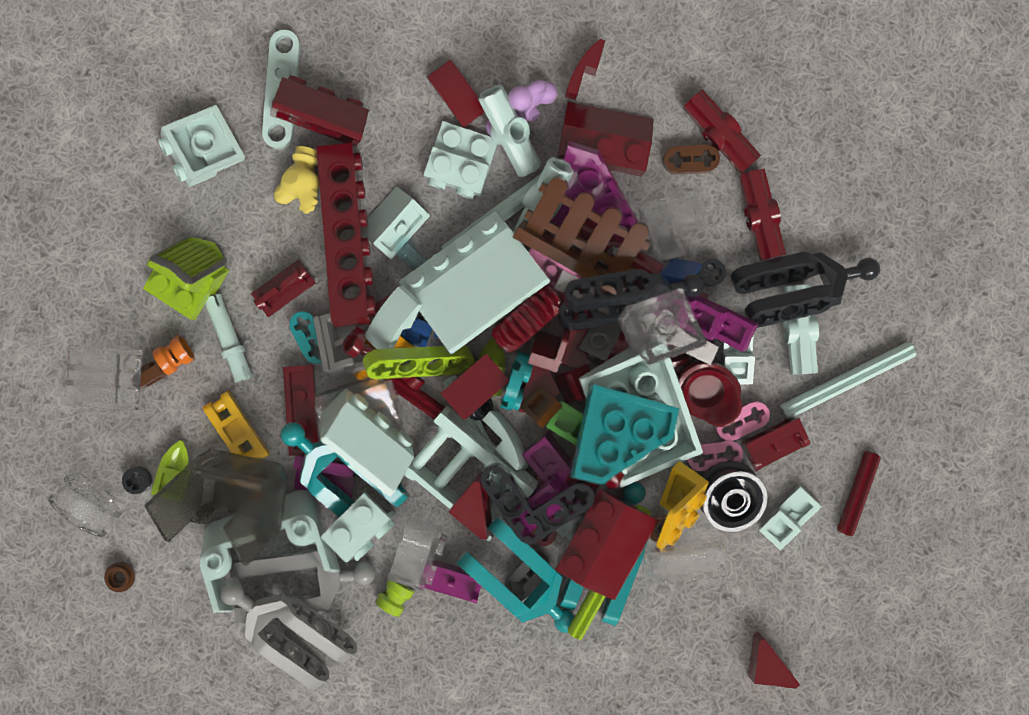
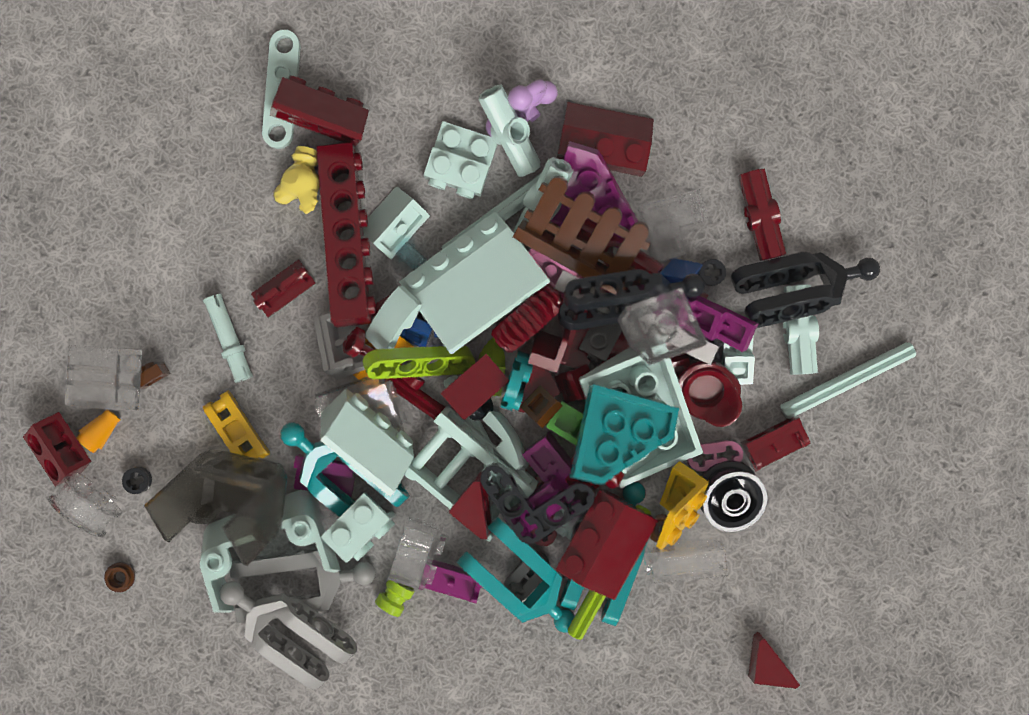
(56, 448): none -> dark red brick
(96, 433): none -> light orange cone
(171, 464): lime plate -> none
(173, 355): orange wheel -> none
(186, 275): lime piece -> none
(200, 146): light aqua plate -> none
(300, 402): dark red plate -> none
(301, 337): teal beam -> none
(456, 93): dark red slope -> none
(588, 64): dark red slope -> none
(691, 152): reddish brown beam -> none
(721, 130): dark red piece -> none
(748, 426): bright pink beam -> none
(789, 516): light aqua slope -> none
(859, 493): dark red axle -> none

